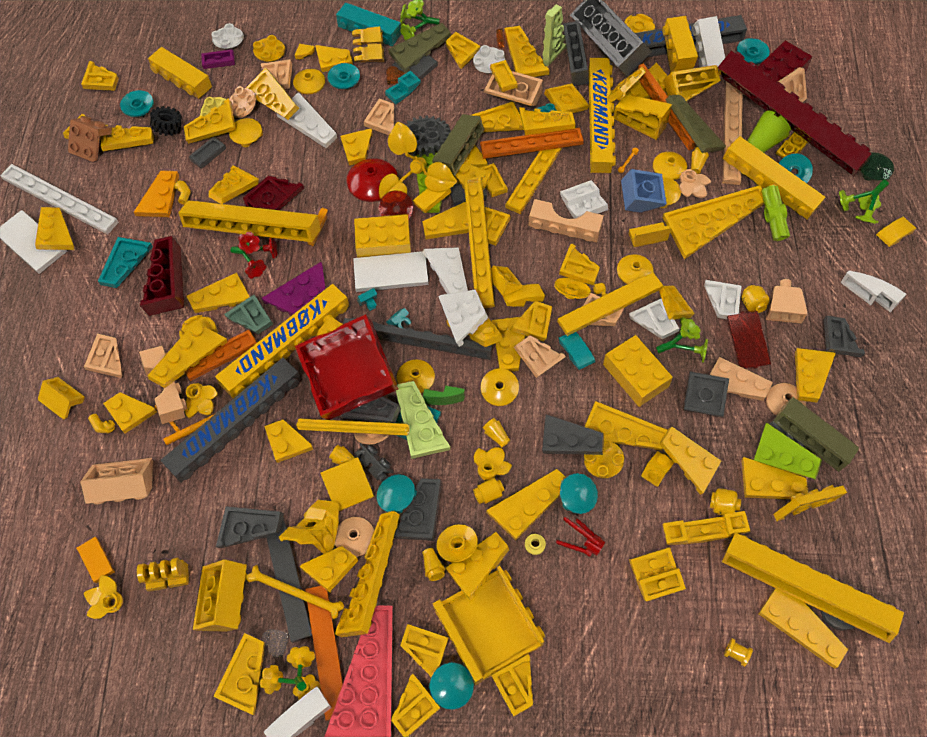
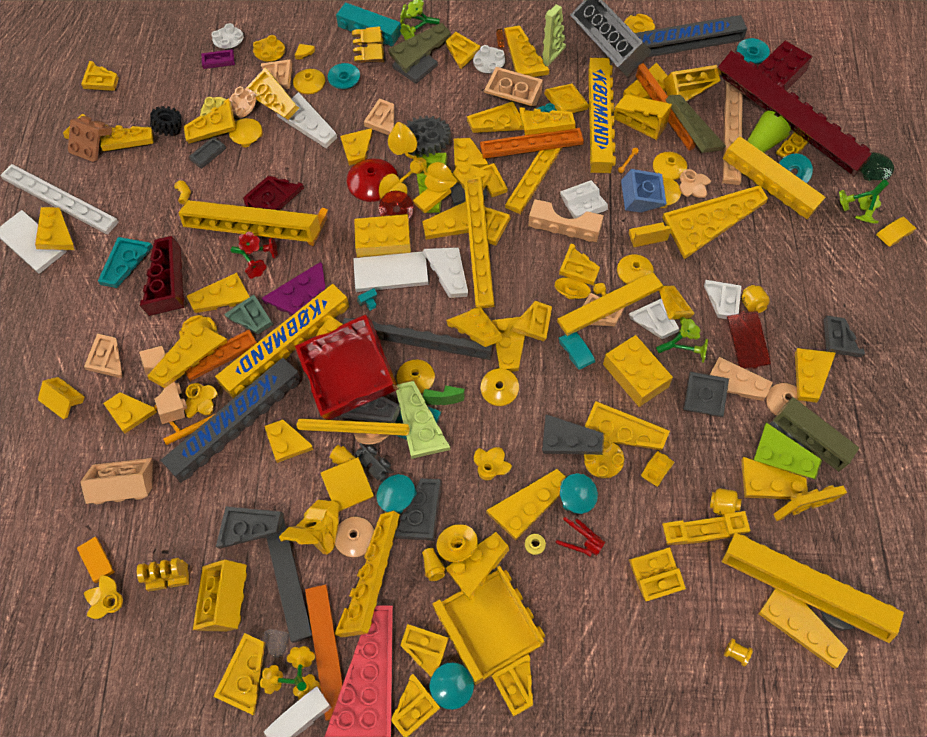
(99, 426): yellow arm -> none
(136, 103): teal dish -> none
(159, 196): light orange wing -> none
(179, 72): yellow brick -> none
(232, 185): yellow wing -> none
(330, 567): yellow wing -> none
(332, 56): yellow wing -> none
(333, 608): yellow piece -> none
(393, 75): clear orange tile -> none
(398, 317): teal tile -> none
(406, 85): teal slope -> none
(460, 142): olive brick -> none
(463, 313): white wing -> none
(488, 491): yellow brick -> none
(496, 432): yellow cone -> none
(504, 76): yellow tile -> none
(505, 280): yellow slope -> none
(529, 292): yellow slope -> none
(537, 355): light nougat wing -> none
(576, 53): dark grey brick -> none
(625, 85): yellow wing -> none
(679, 44): yellow wedge -> none
(693, 459): yellow wing -> none
(698, 160): yellow cone -> none
(708, 41): white brick -> none
(775, 213): lime piece -> none
(786, 303): light nougat torso -> none
(796, 83): light nougat wing -> none
(873, 289): white slope -> none

